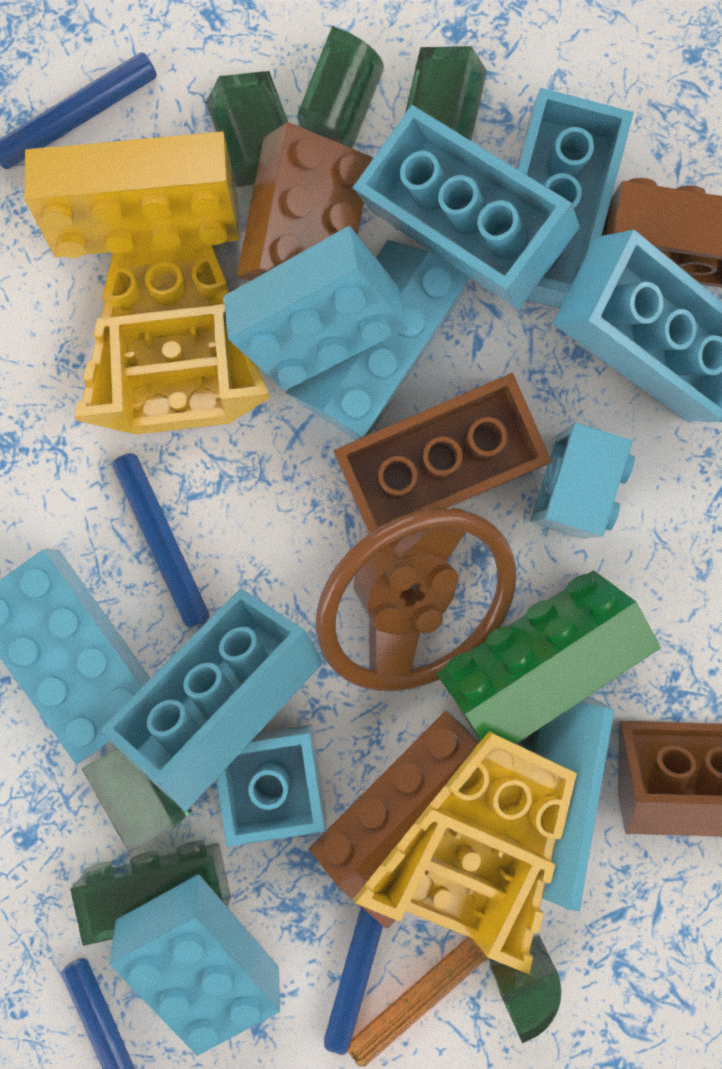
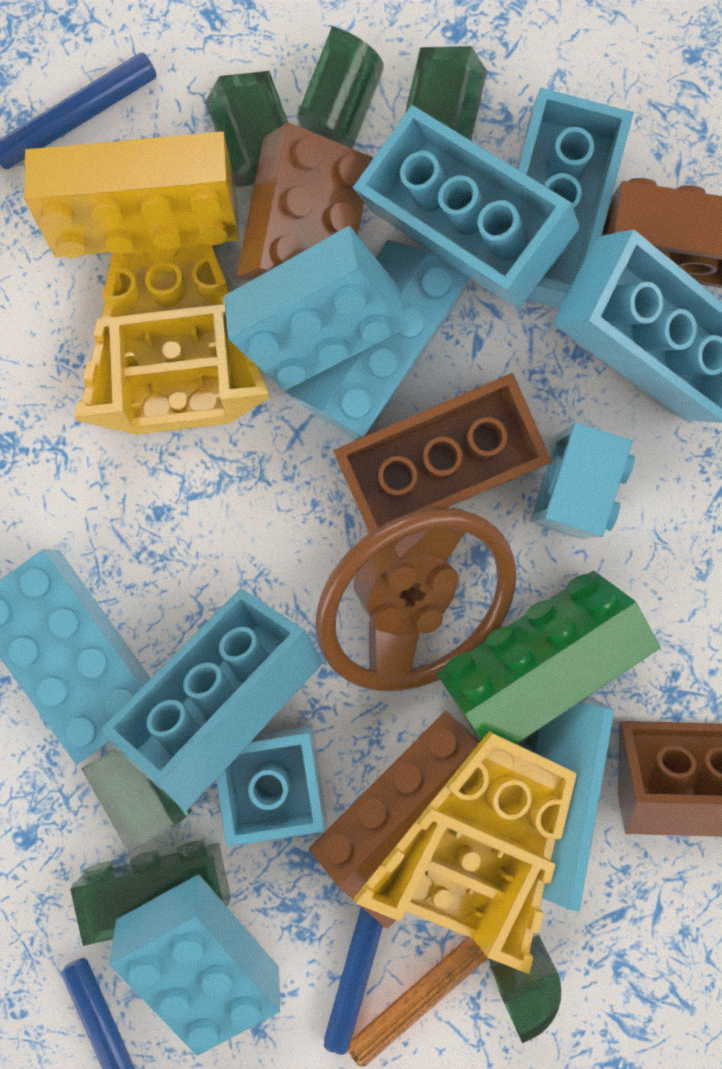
(160, 540): blue axle -> none

